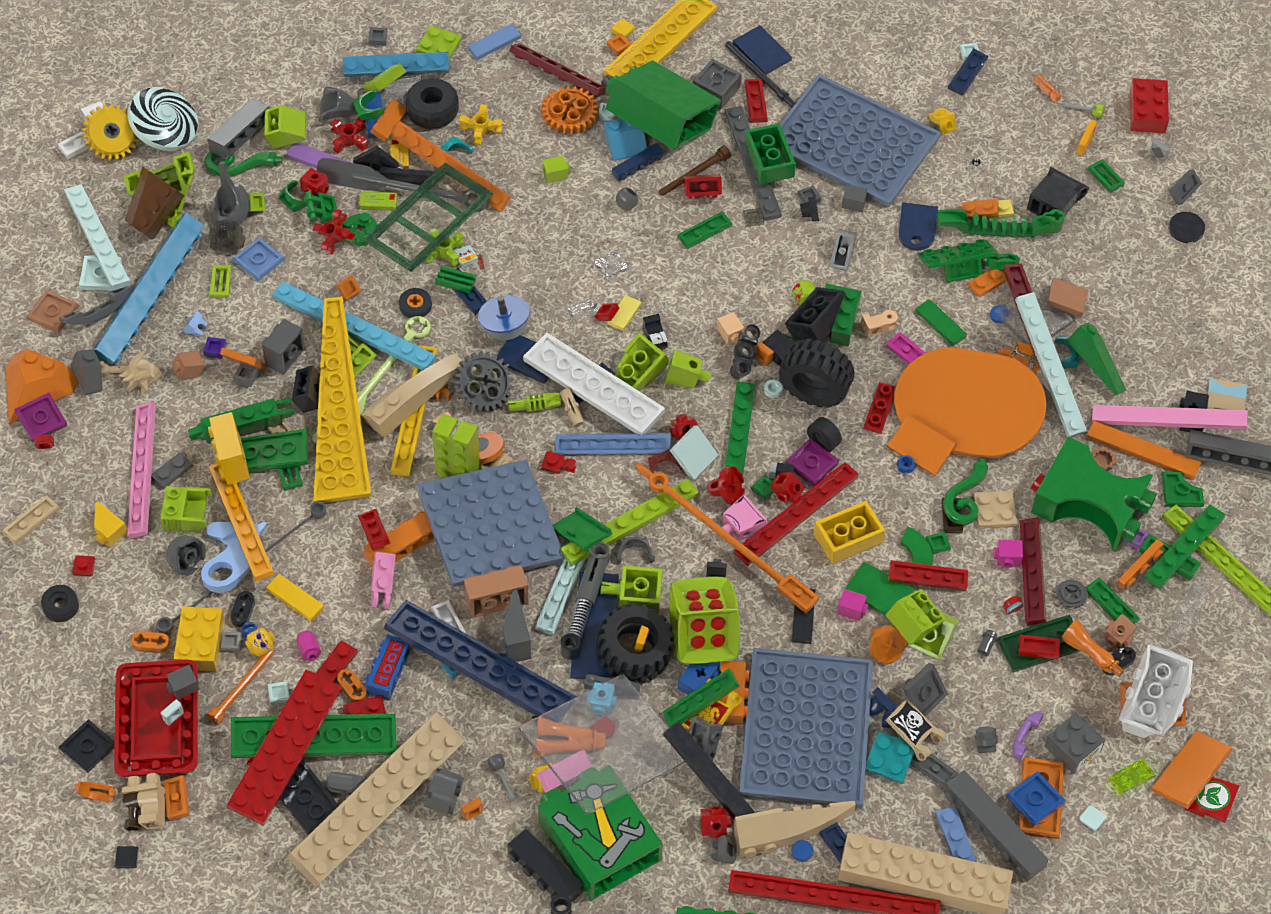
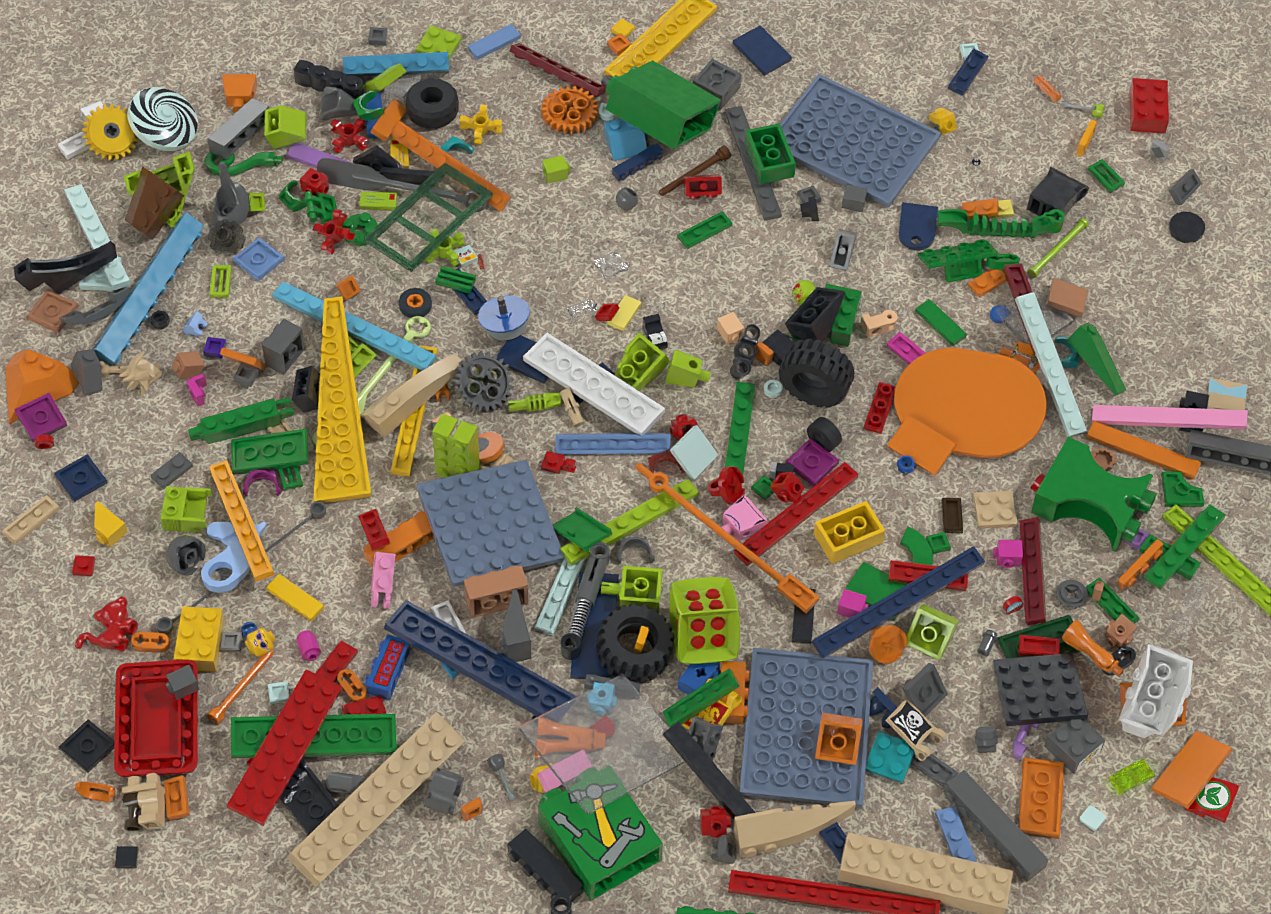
(57, 593): black tyre -> none
(63, 272): none -> black arch
(80, 478): none -> dark blue tile
(118, 624): none -> red animal
(141, 470): bright pink tile -> none
(160, 319): none -> black tile
(172, 712): light aqua tile -> none
(195, 388): none -> dark pink bracket
(228, 448): yellow brick -> none
(238, 608): black beam -> none
(239, 89): none -> orange torso
(259, 475): none -> magenta helmet
(319, 77): none -> black brick
(716, 568): black tile -> none
(753, 217): clear smoke tile -> none
(755, 100): red tile -> none
(781, 93): black bar -> none
(802, 850): blue tile -> none
(838, 738): none -> orange slope
(898, 602): none -> dark blue plate
(915, 616): lime slope -> none
(976, 477): green plant -> none
(1035, 798): blue tile -> none
(1039, 689): none -> black plate
(1082, 223): none -> lime bar
(1097, 590): none -> nougat tile

